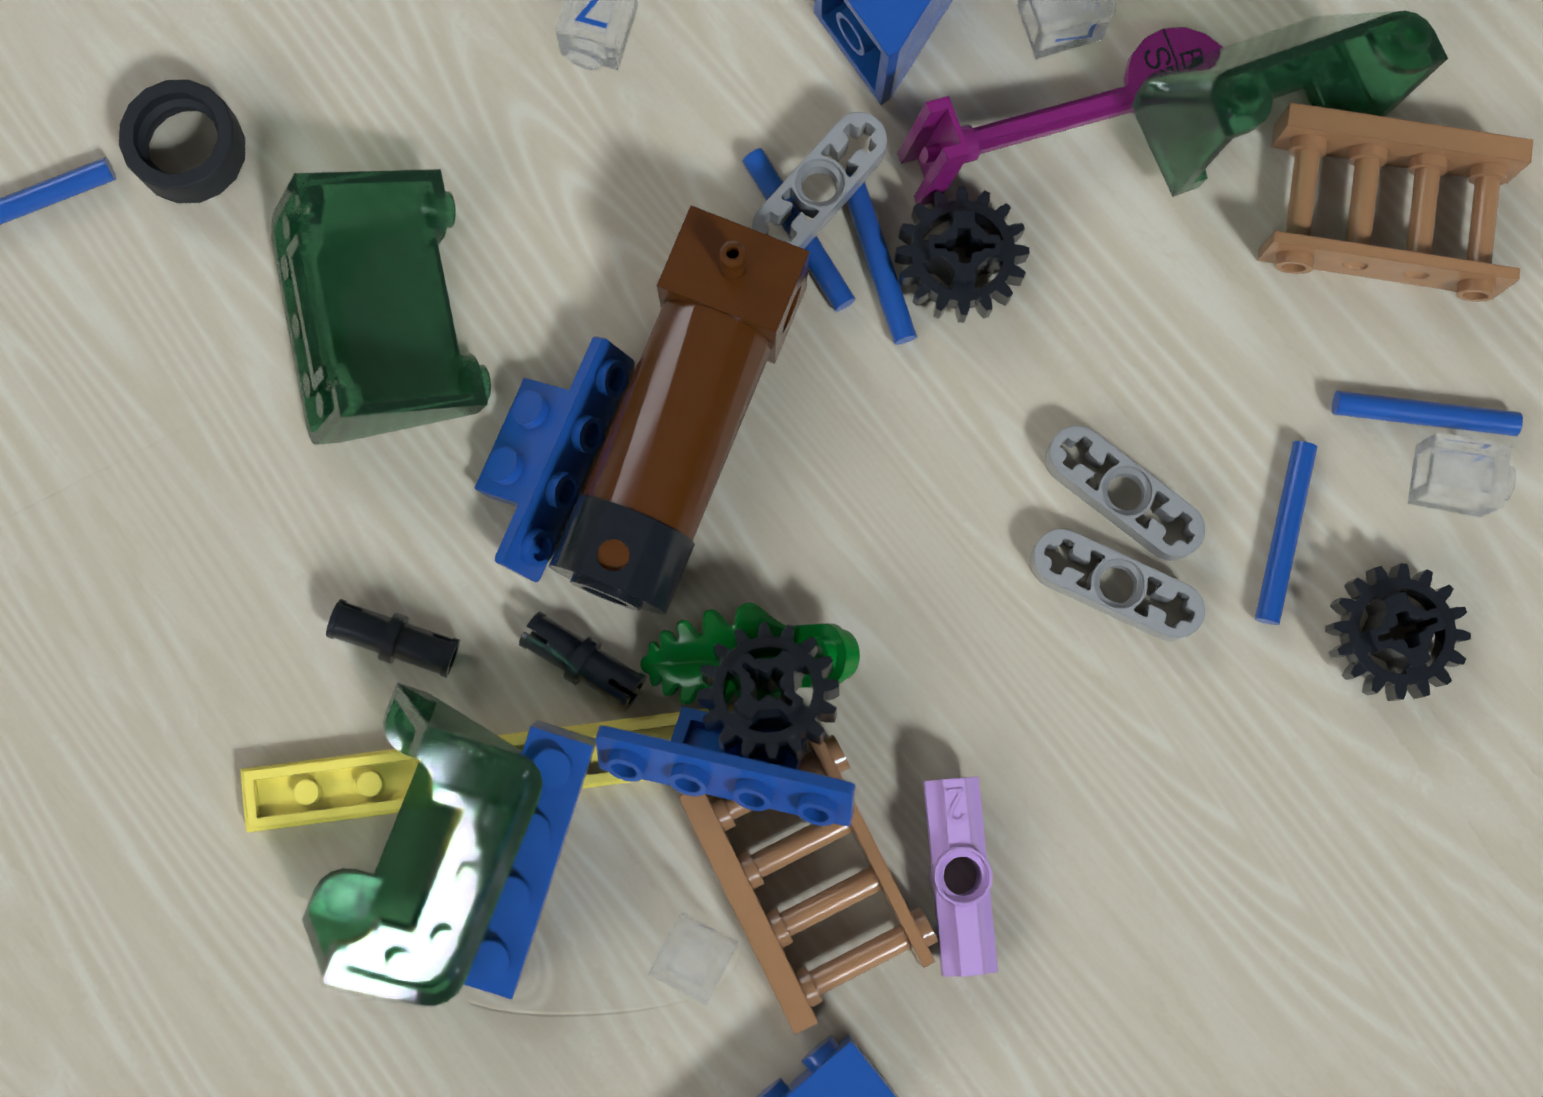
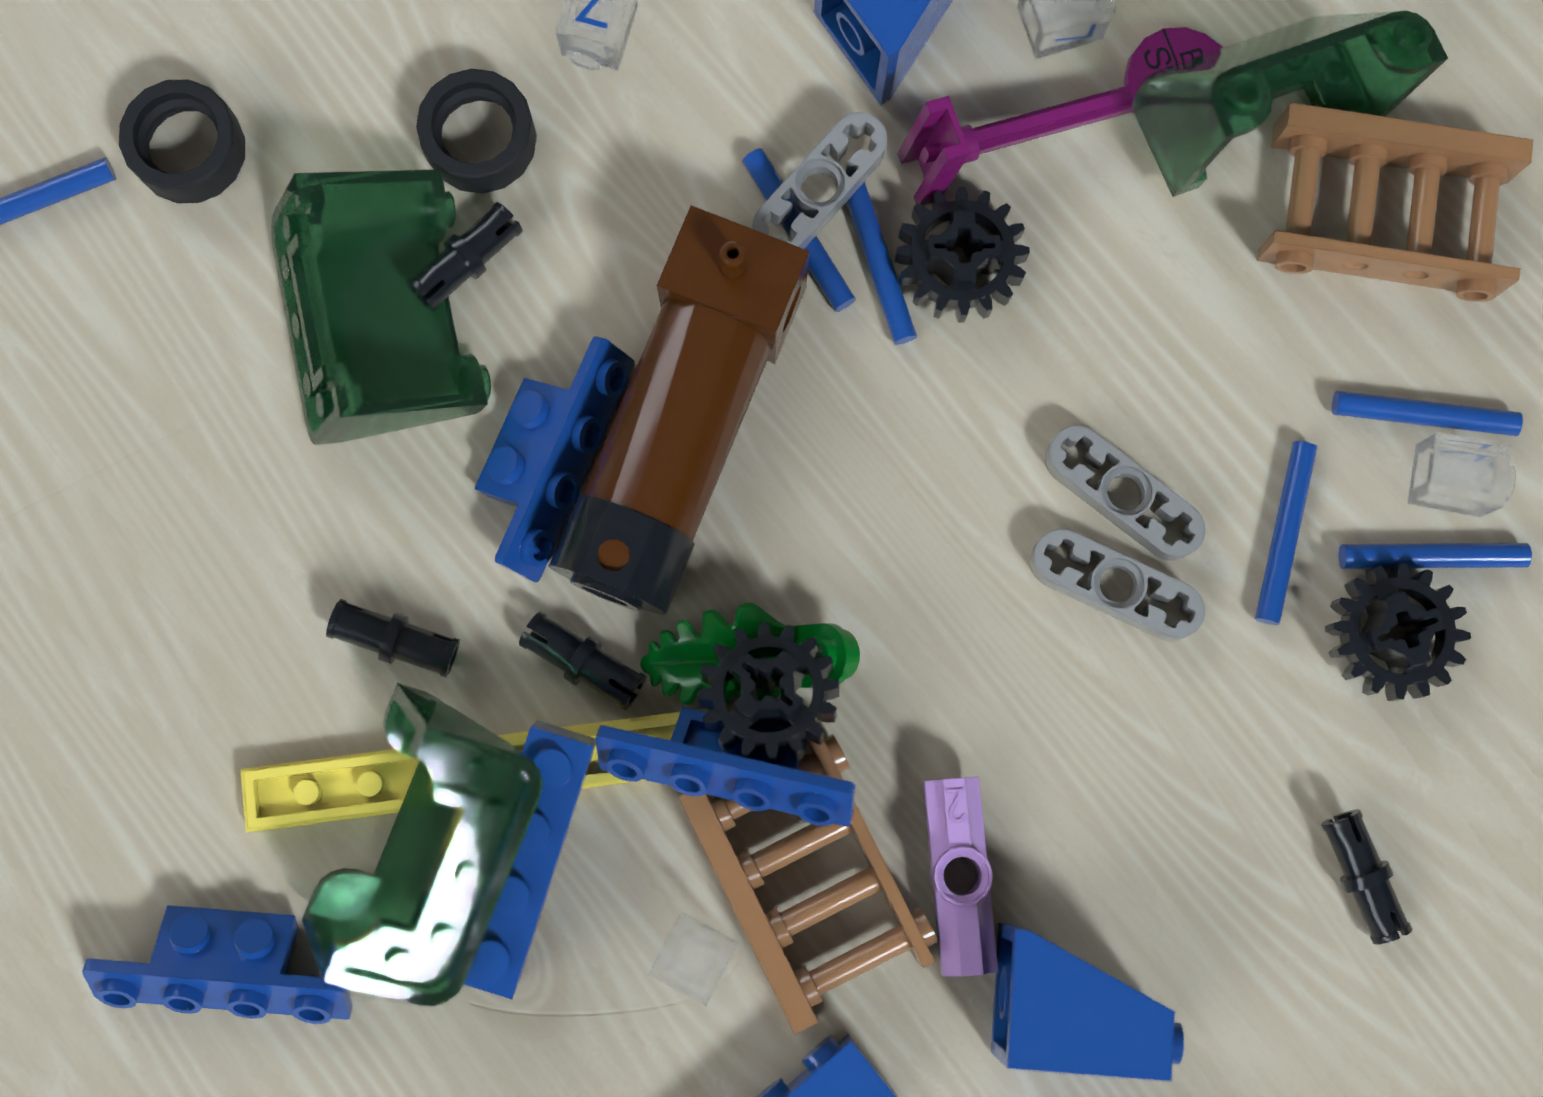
(223, 964): none -> blue bracket
(464, 256): none -> black pin
(465, 88): none -> black tyre
(1073, 1017): none -> blue slope
(1366, 877): none -> black pin
(1435, 555): none -> blue bar

